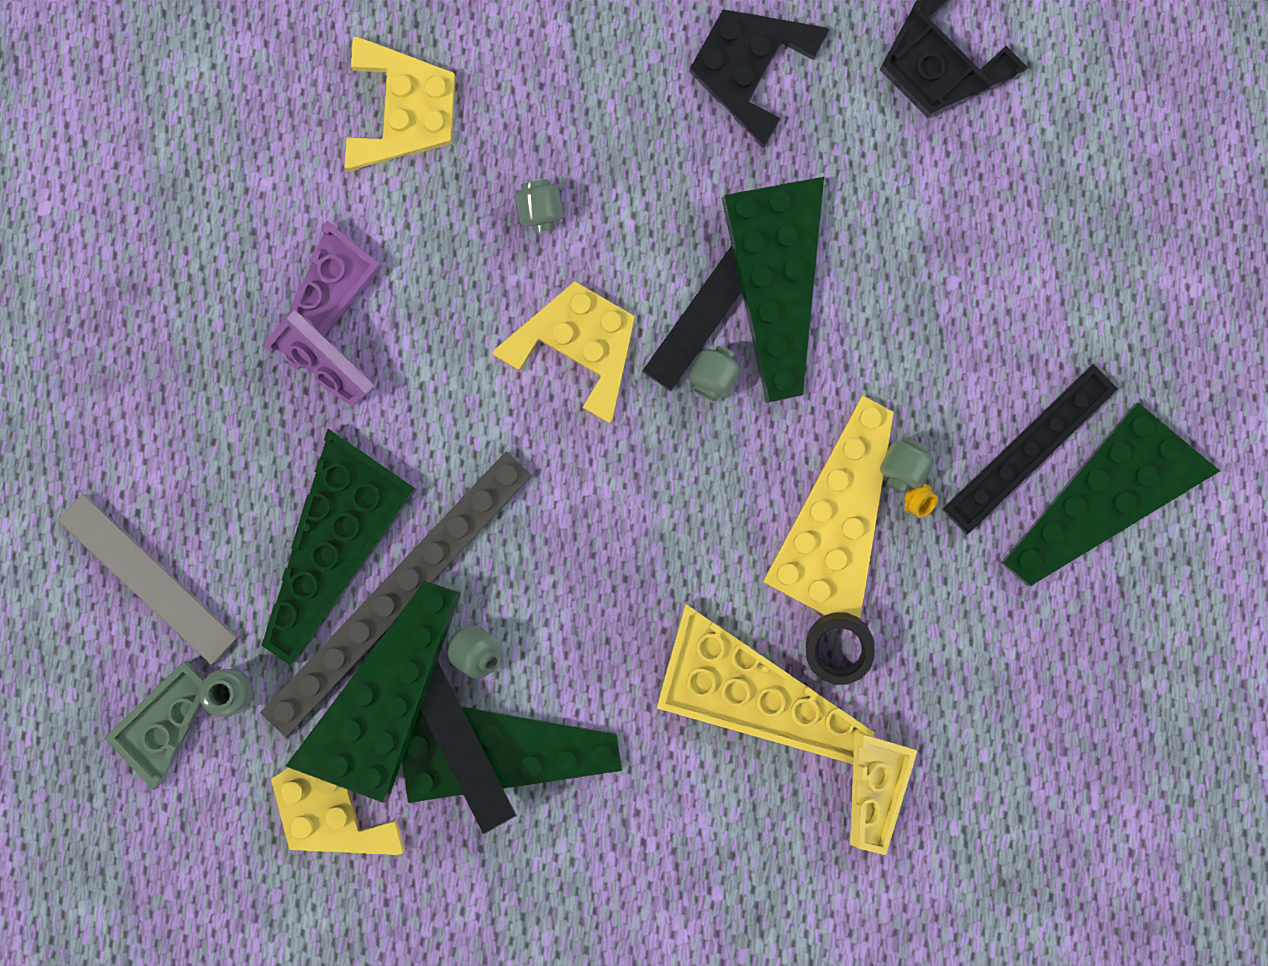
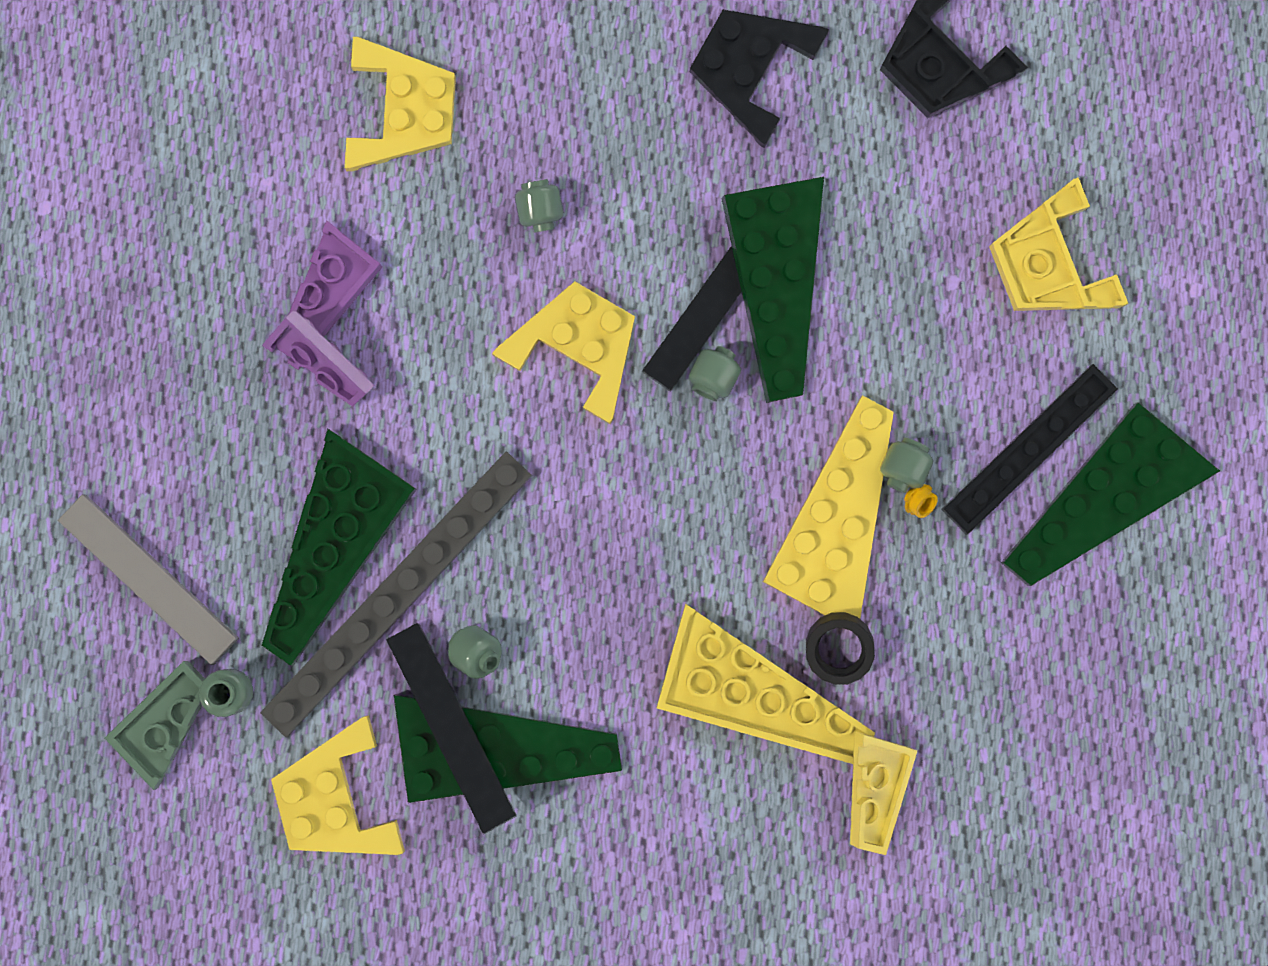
(373, 717): dark green wing -> none
(1039, 266): none -> light yellow wing

